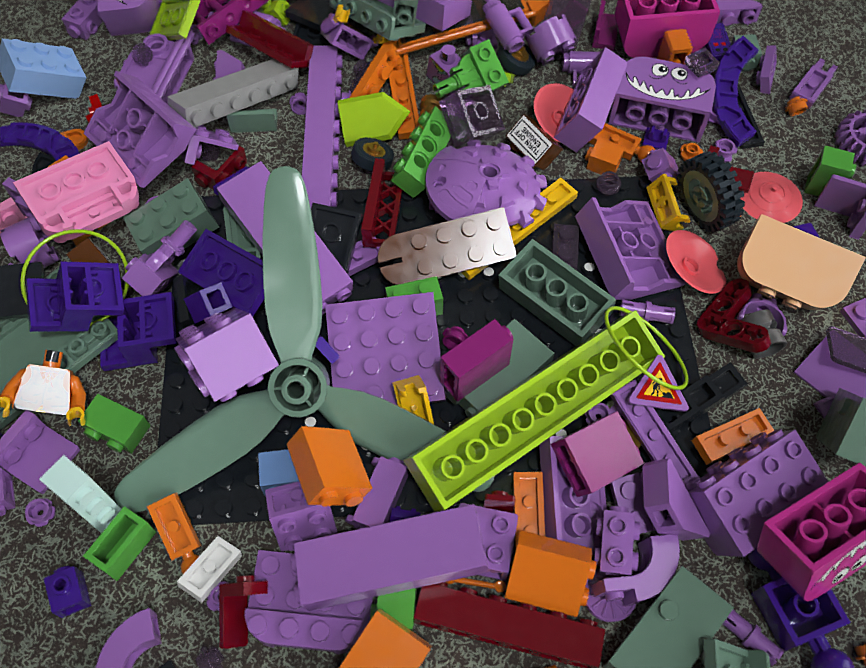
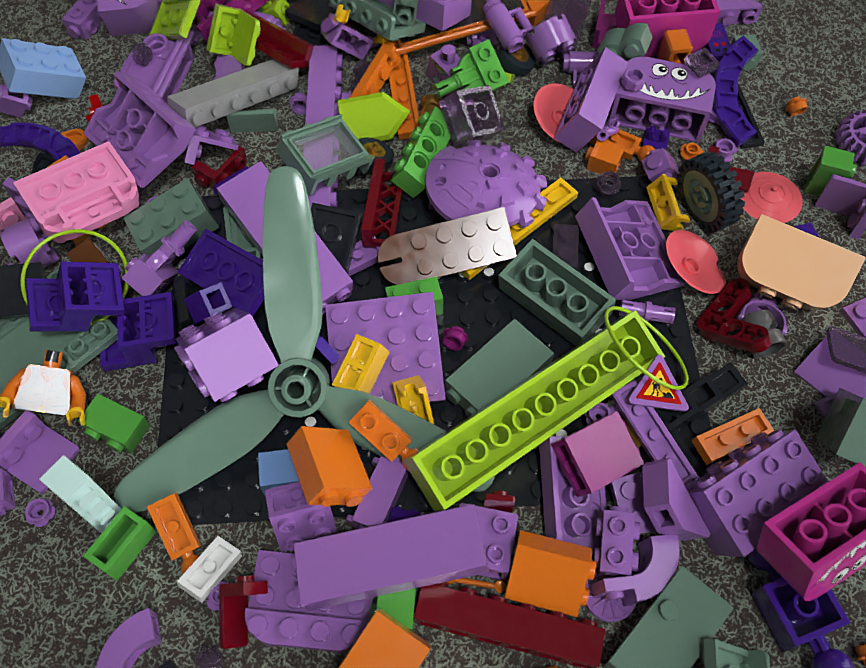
(67, 591): dark purple brick -> none
(209, 151): clear purple plate -> none
(233, 33): none -> lime bracket
(323, 152): none -> sand green window
(361, 365): none -> yellow hinge
(382, 432): none -> orange plate
(476, 359): magenta brick -> none
(529, 503): orange plate -> none
(533, 141): brick -> none
(609, 129): none -> medium lavender arm
(627, 42): none -> sand green brick
(633, 79): none -> medium lavender tile
(752, 636): medium lavender pin -> none
(768, 65): medium lavender plate -> none
(814, 83): medium lavender hinge -> none

